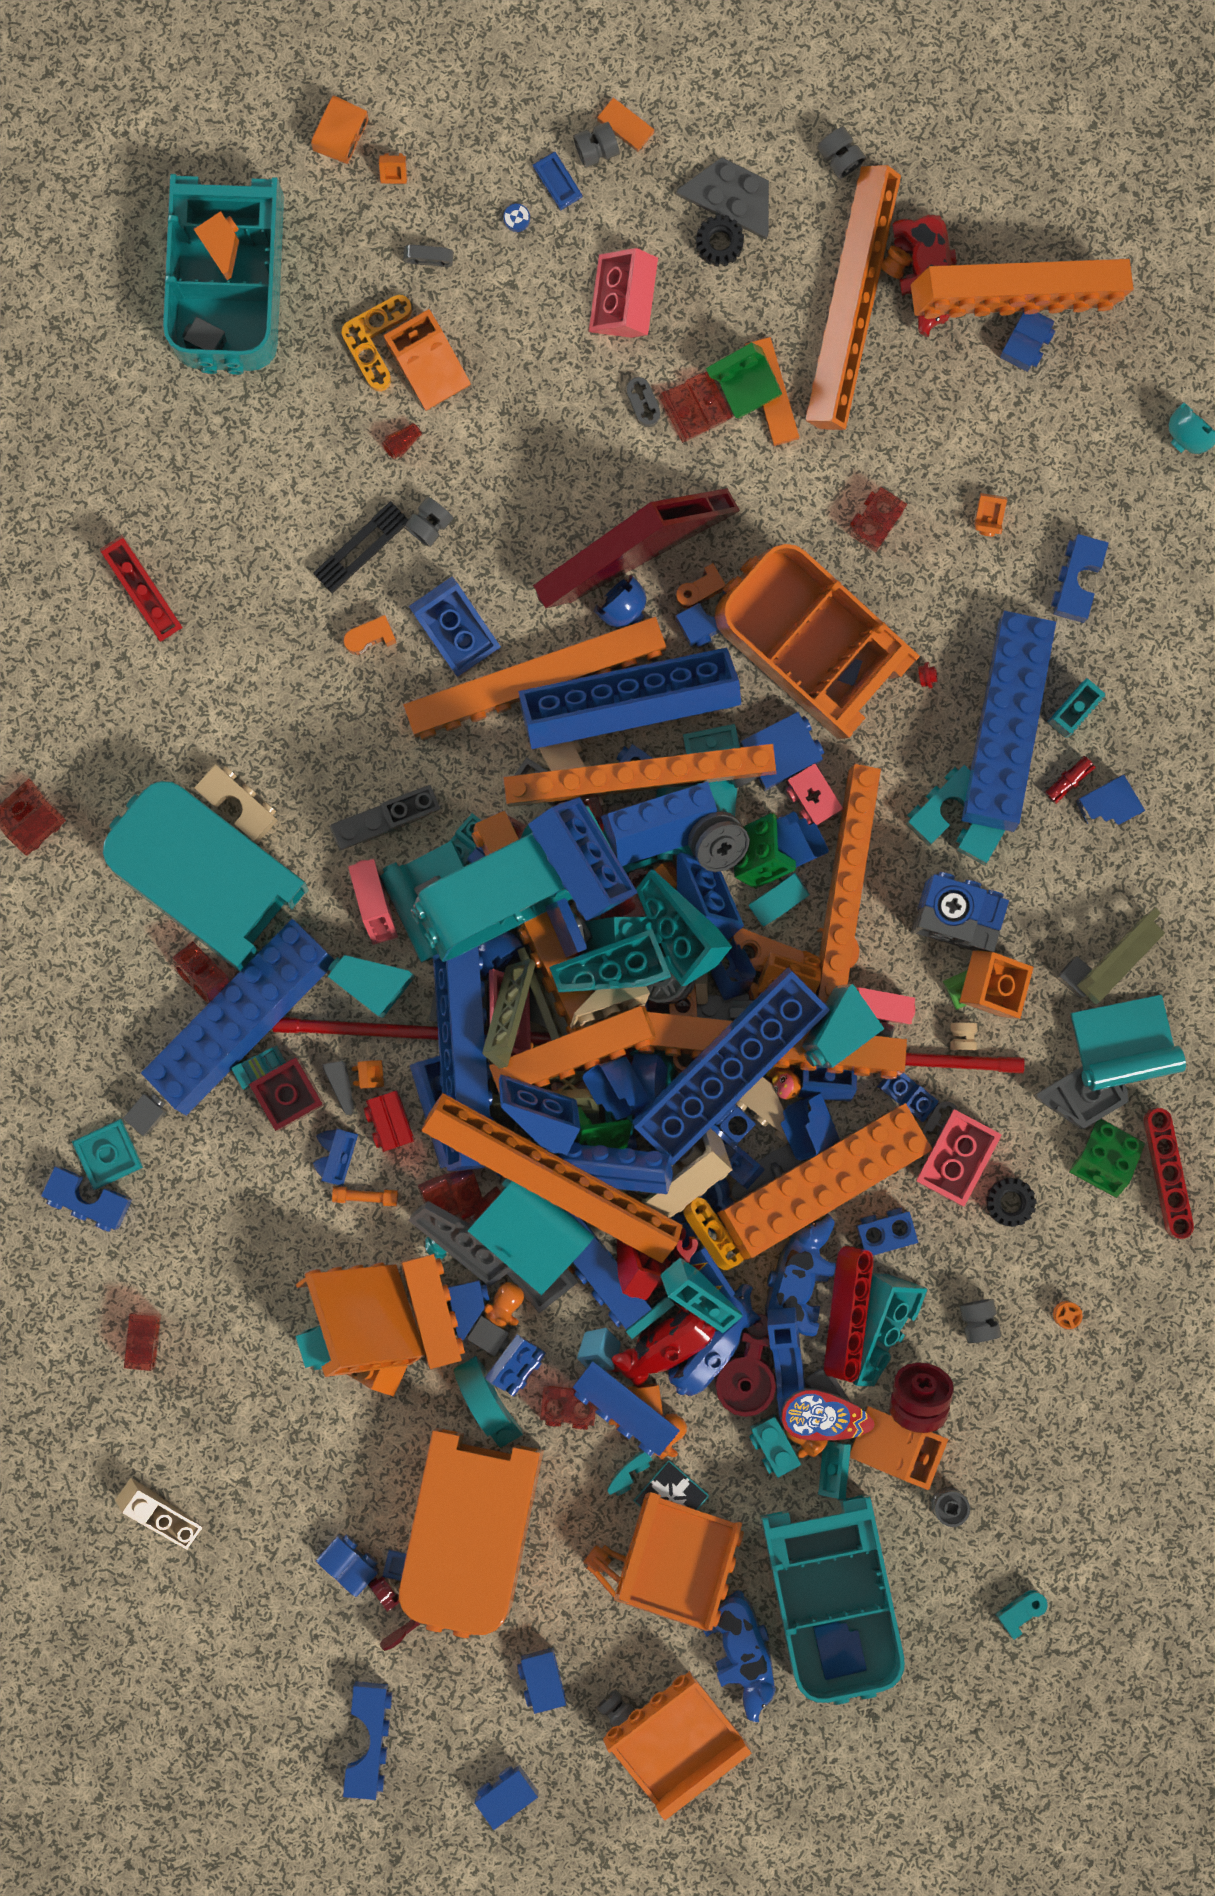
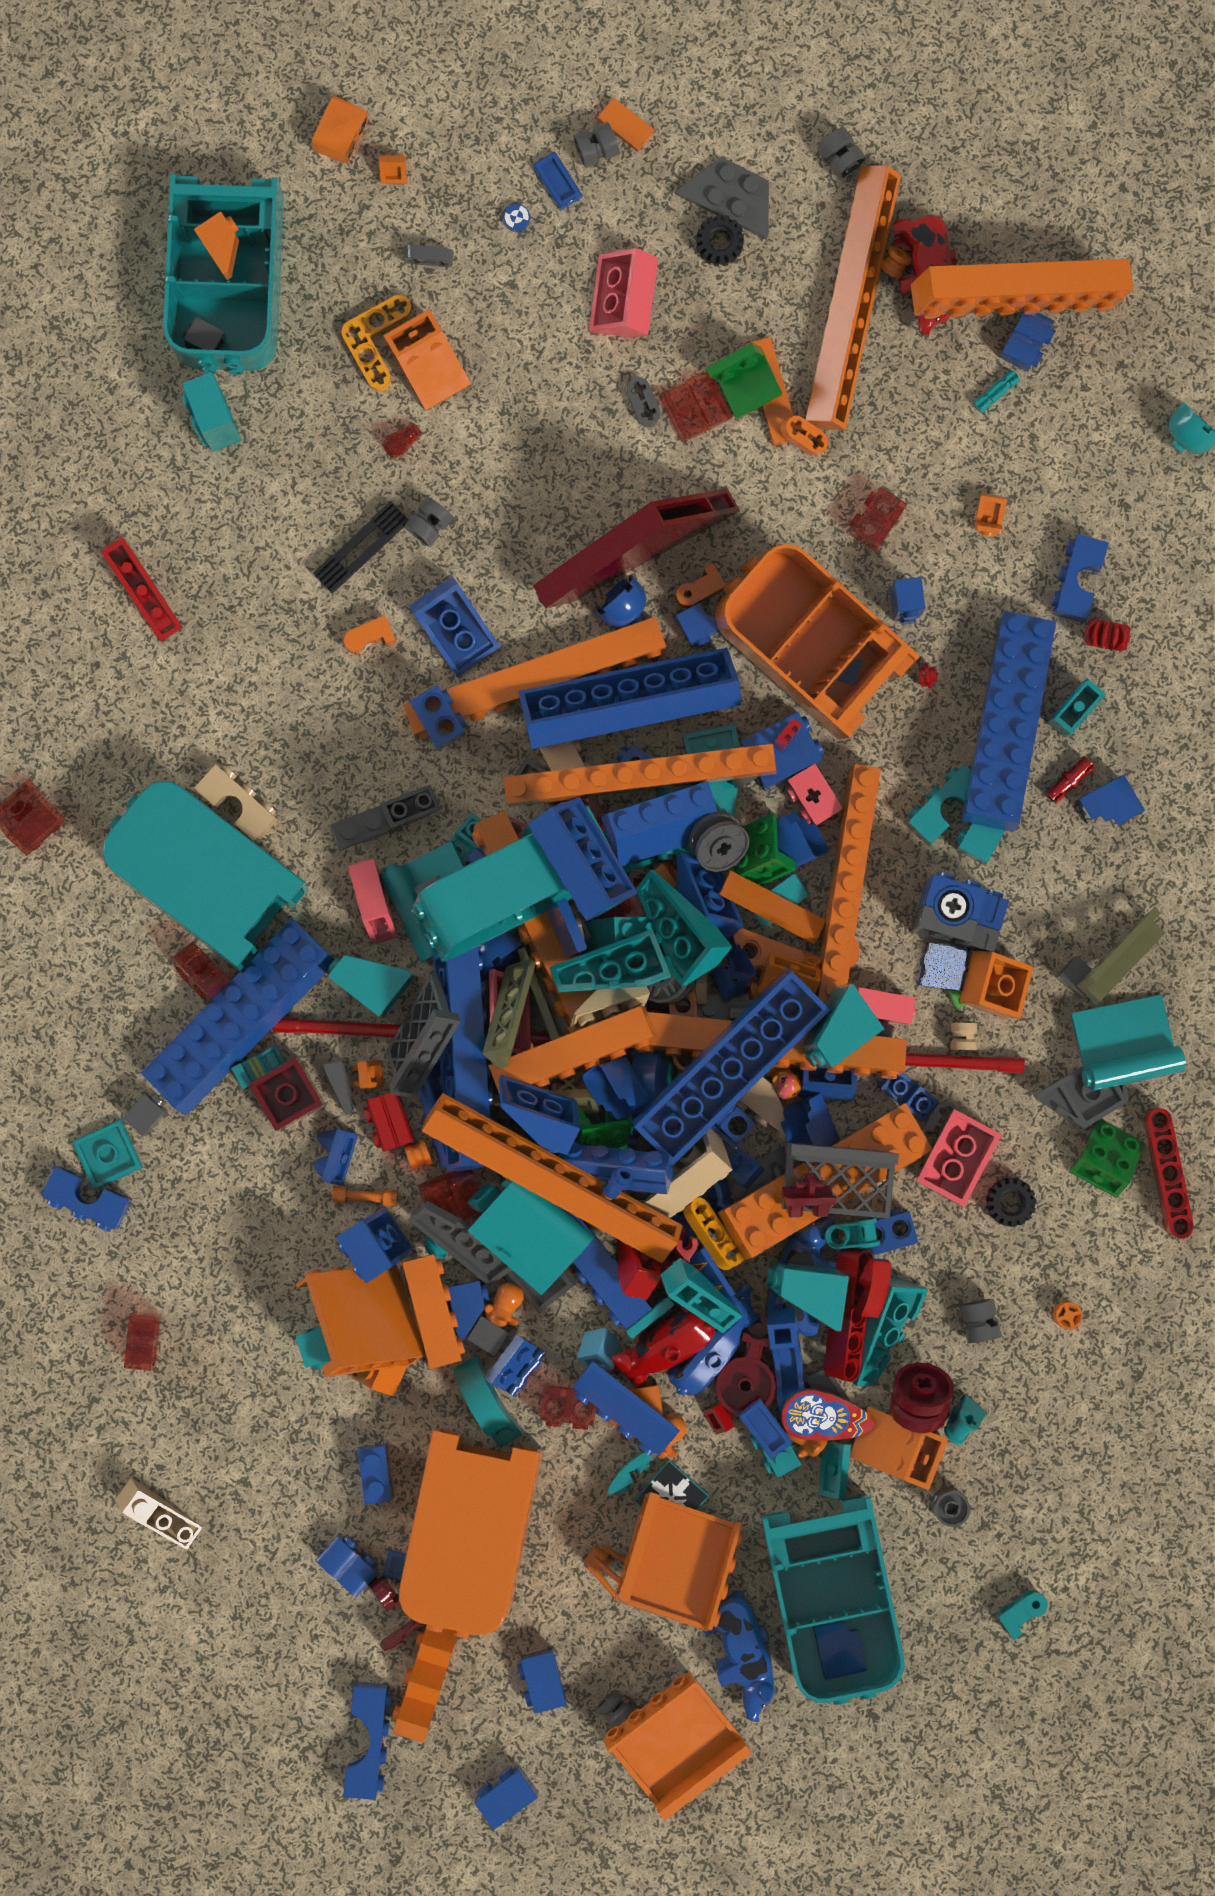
(210, 412): none -> teal brick
(374, 1244): none -> blue slope
(375, 1473): none -> blue brick
(418, 1154): none -> orange wheel
(421, 1039): none -> dark grey fence
(423, 1684): none -> orange brick
(433, 720): none -> blue brick
(483, 1197): none -> teal tile
(620, 1179): none -> blue pin
(719, 1418): none -> red plate
(765, 1428): none -> blue tile
(772, 907): none -> orange tile
(787, 735): none -> red tile
(806, 430): none -> orange beam
(808, 1193): none -> dark red hips
(812, 1289): none -> teal slope
(846, 1157): none -> dark grey fence
(857, 1232): none -> teal piece
(876, 1283): none -> red slope
(907, 600): none -> blue brick
(944, 966): none -> clear blue piece
(963, 1420): none -> teal piece
(996, 391): none -> teal axle
(1107, 635): none -> red gear

